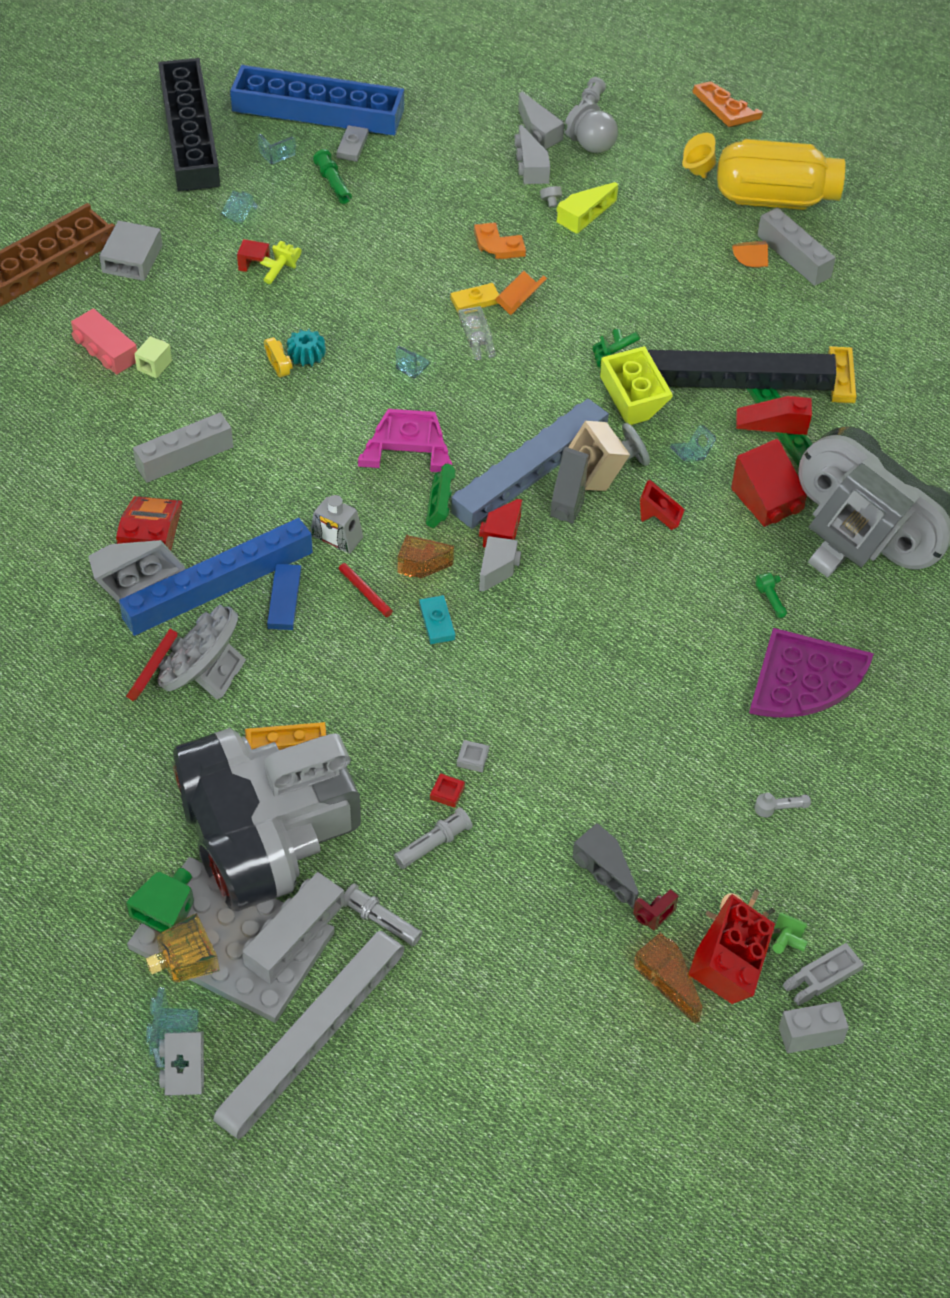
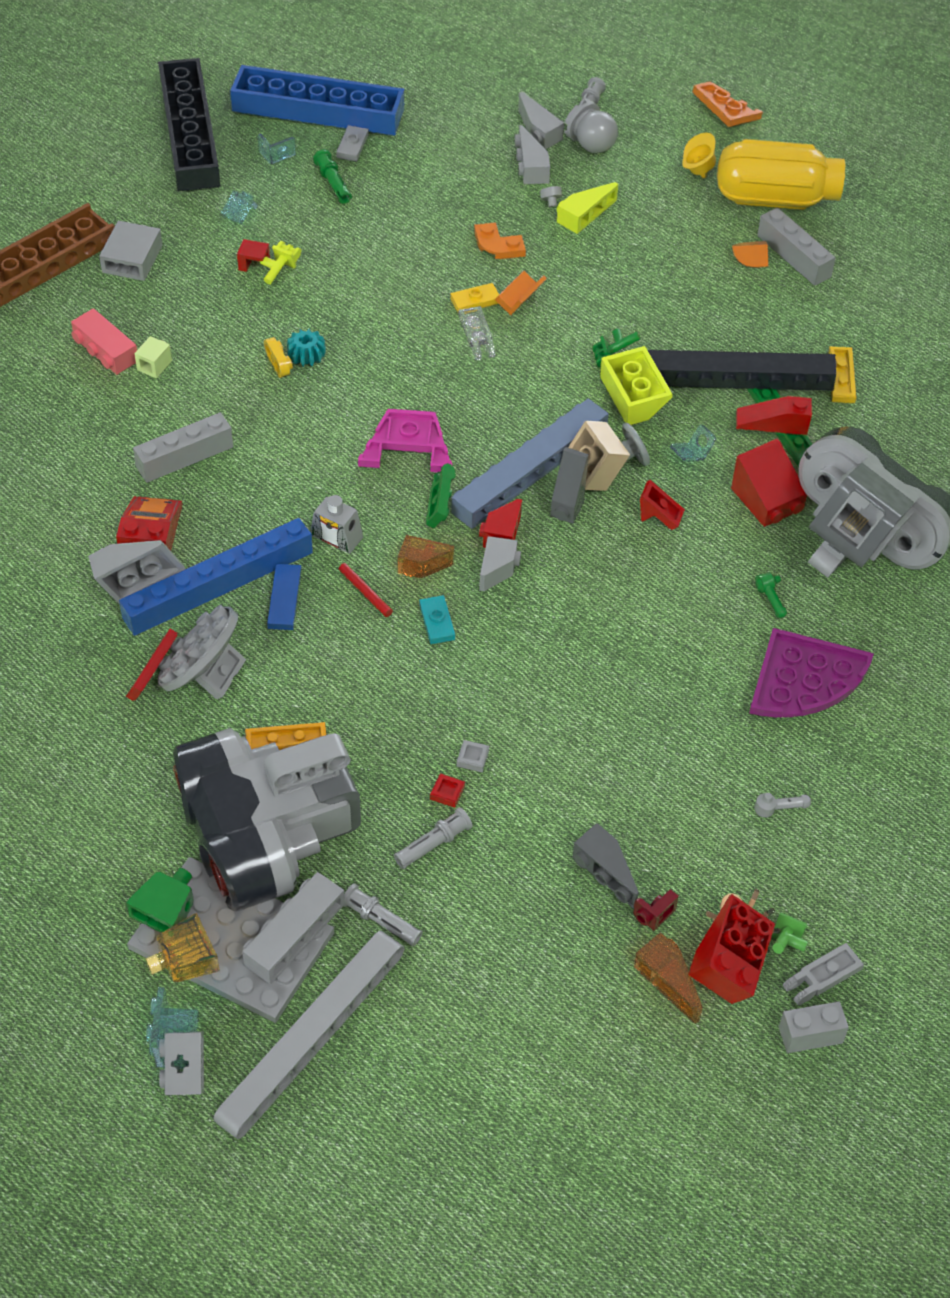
(407, 362): clear light blue bracket -> none

